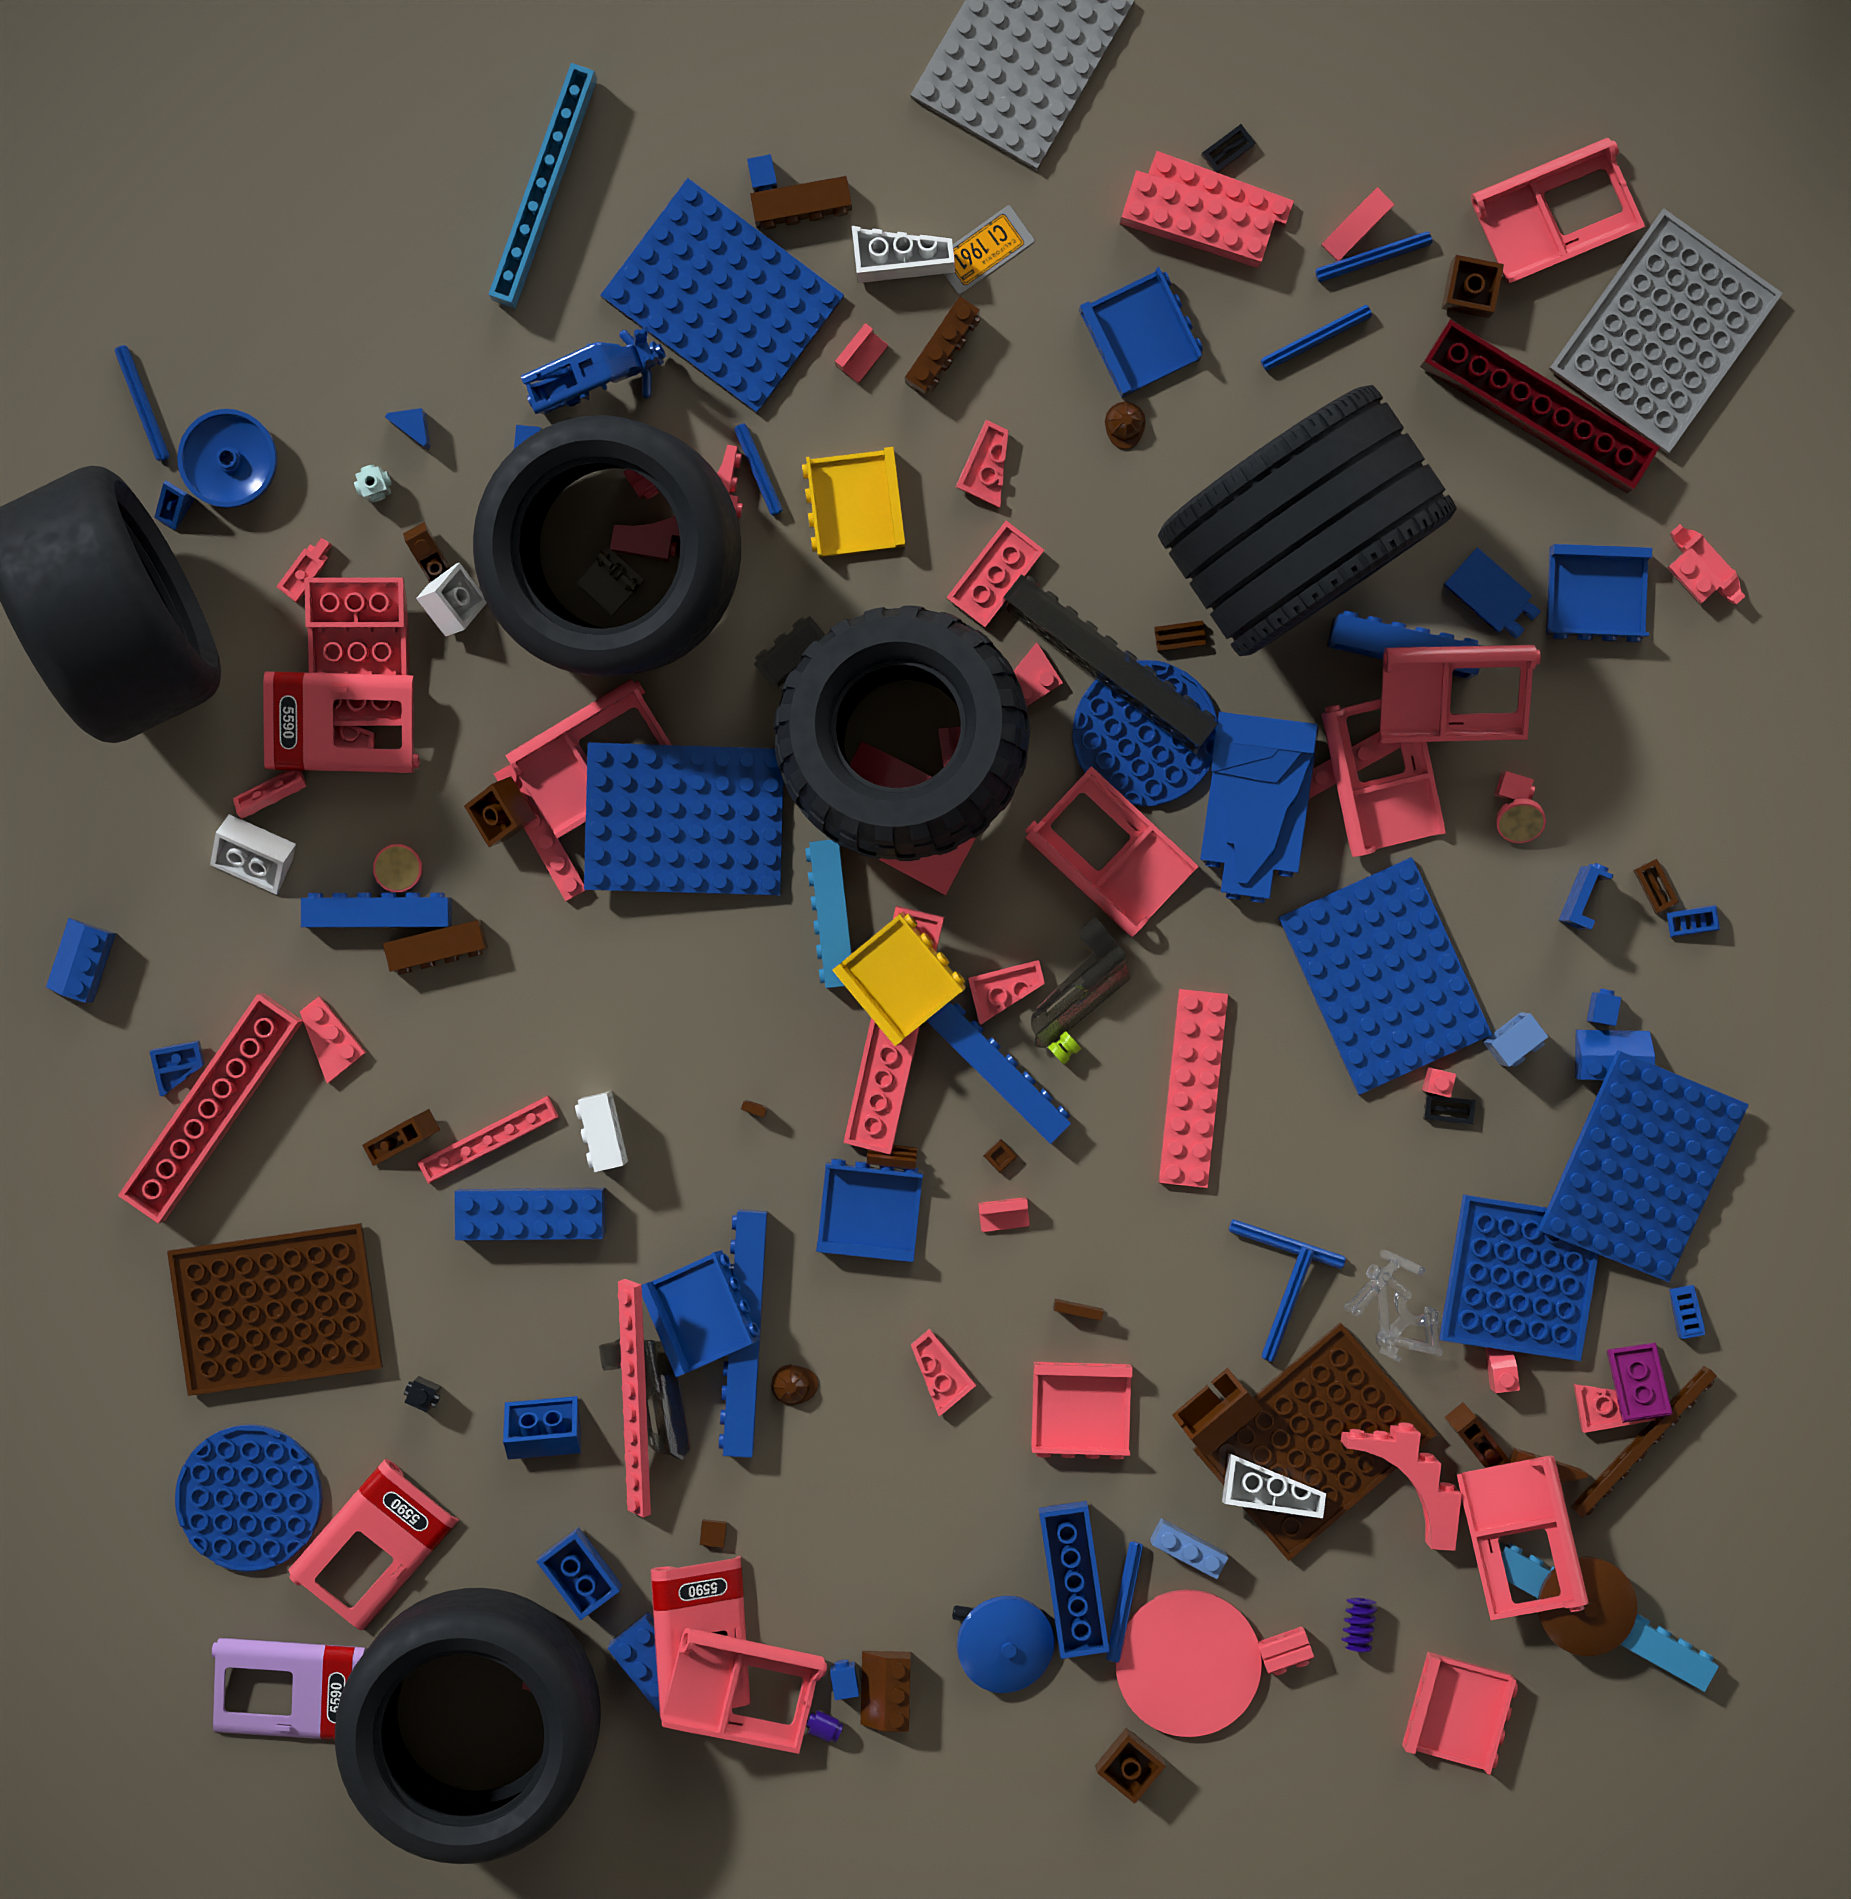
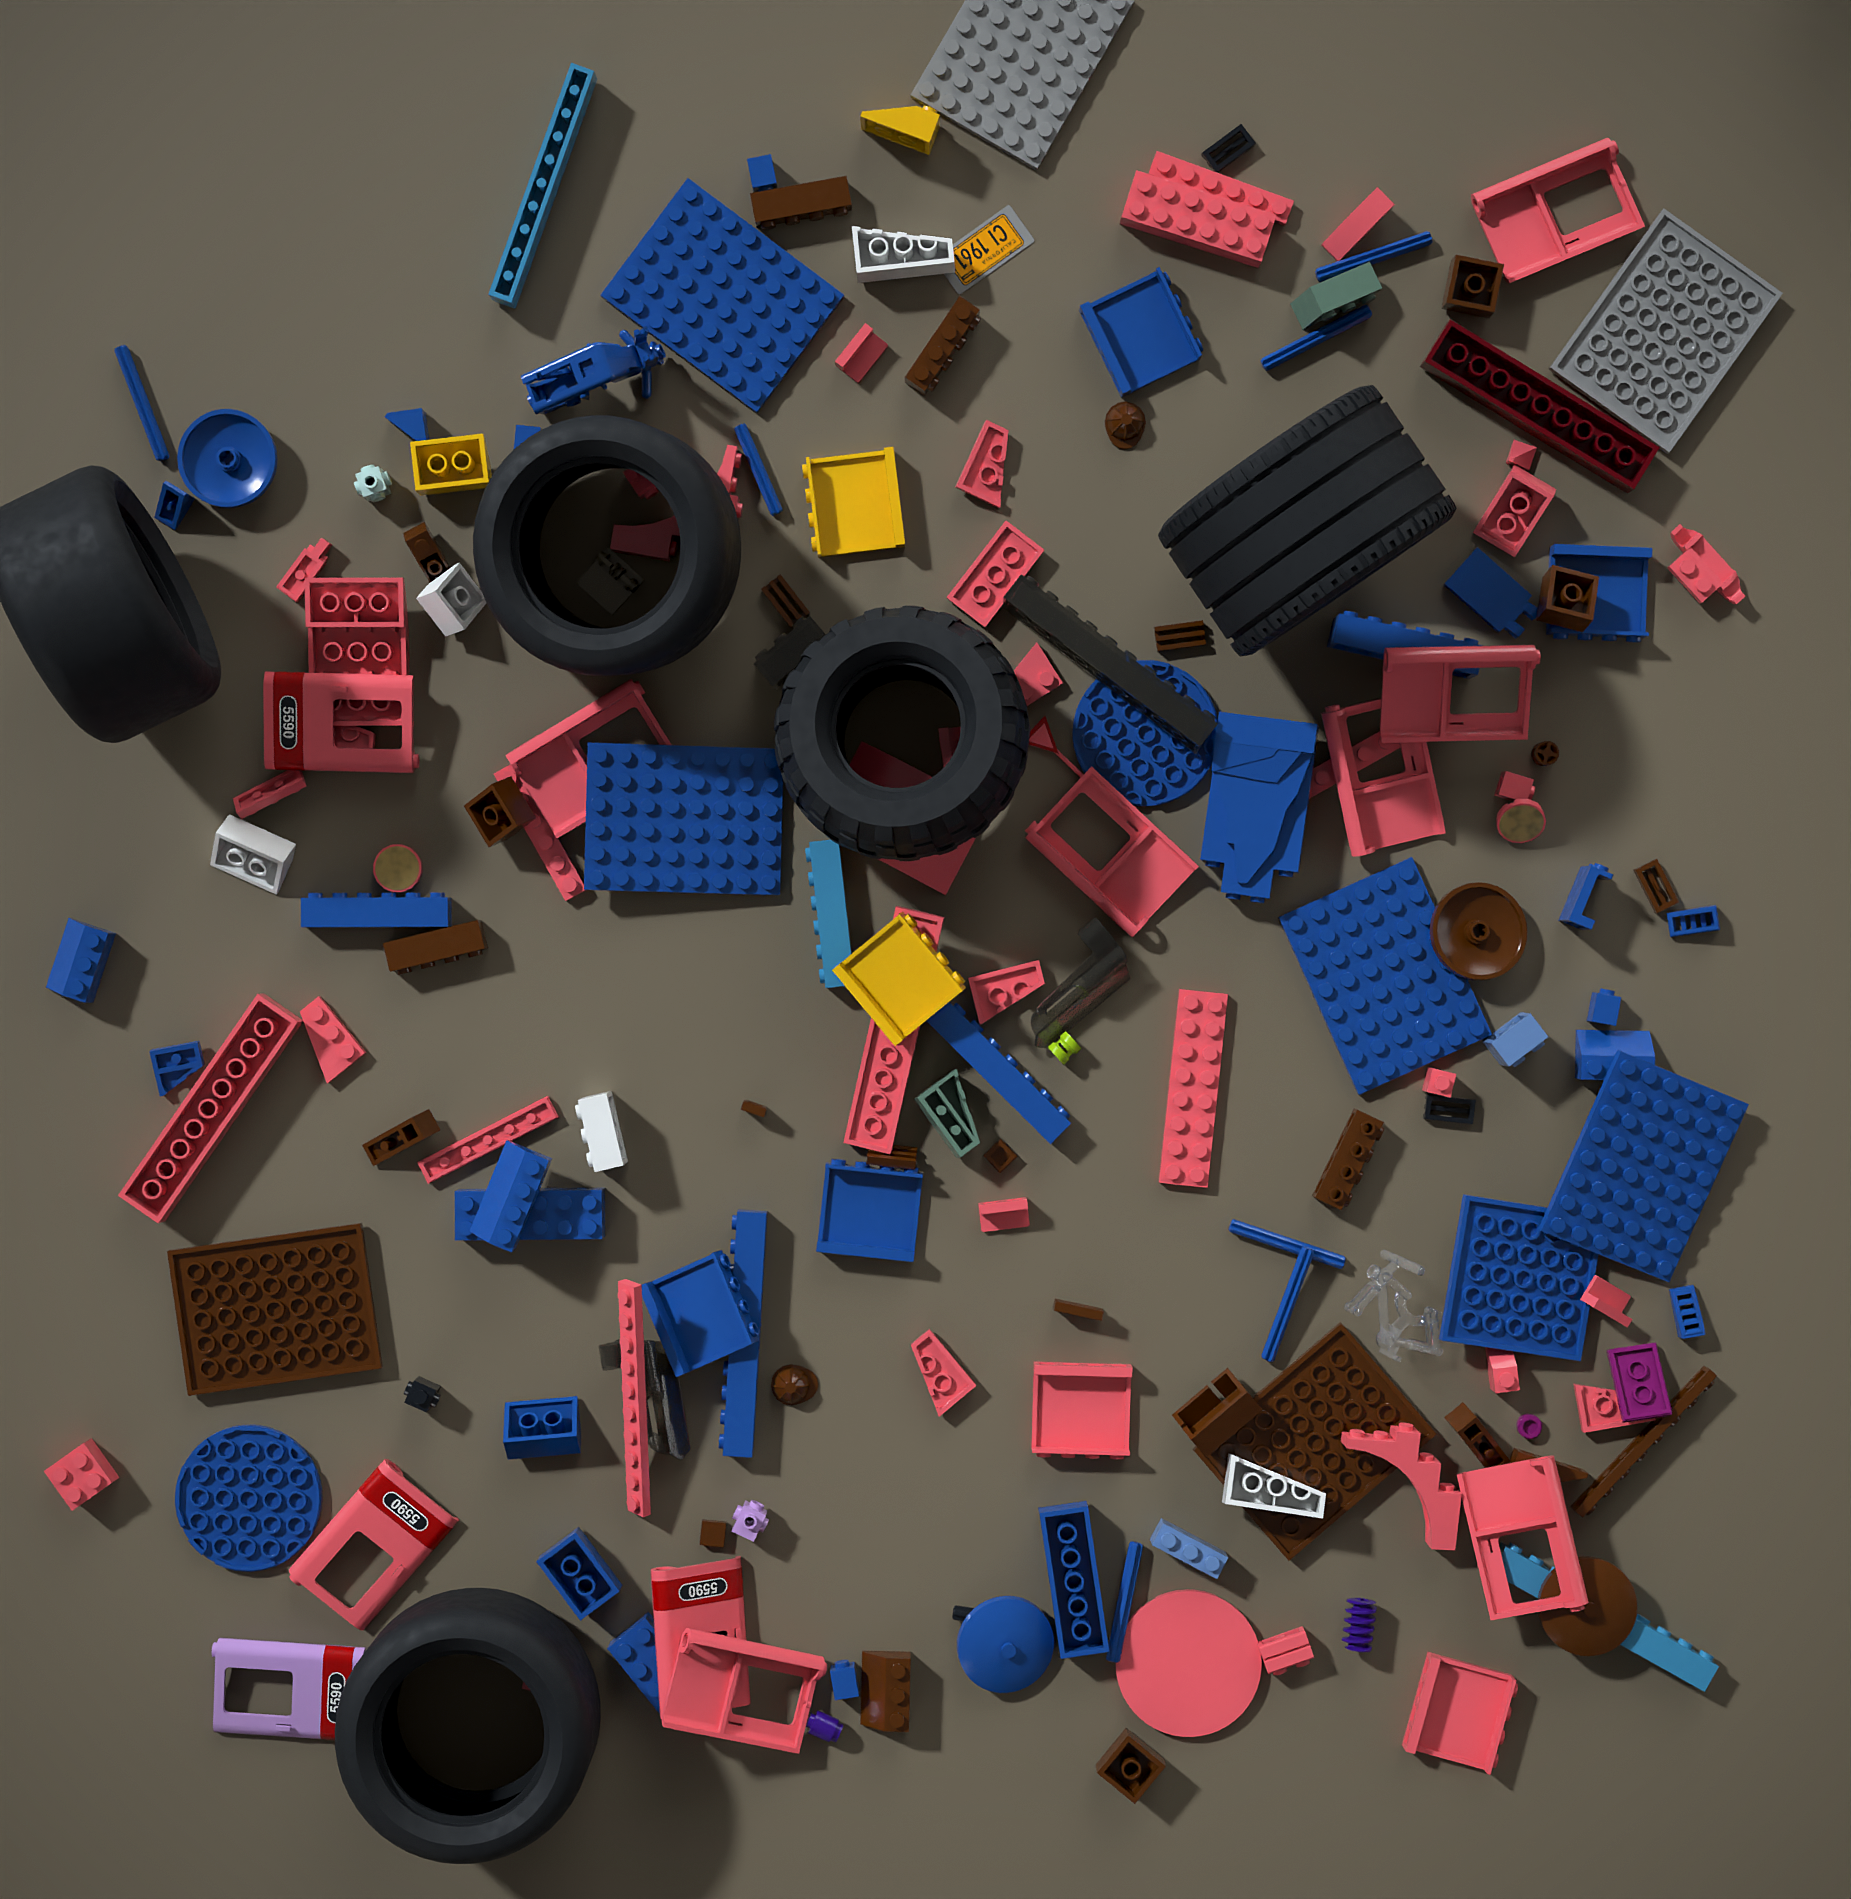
(81, 1474): none -> coral brick
(450, 464): none -> yellow slope
(510, 1196): none -> blue slope
(746, 1527): none -> lavender brick
(773, 584): none -> reddish brown tile
(907, 126): none -> yellow slope
(949, 1114): none -> sand green wedge
(1042, 738): none -> coral piece
(1336, 295): none -> sand green wedge
(1348, 1159): none -> reddish brown brick
(1478, 931): none -> reddish brown dish
(1514, 510): none -> coral slope
(1521, 455): none -> coral slope
(1529, 1426): none -> magenta tile
(1549, 753): none -> reddish brown wheel
(1567, 598): none -> reddish brown brick
(1607, 1299): none -> coral panel

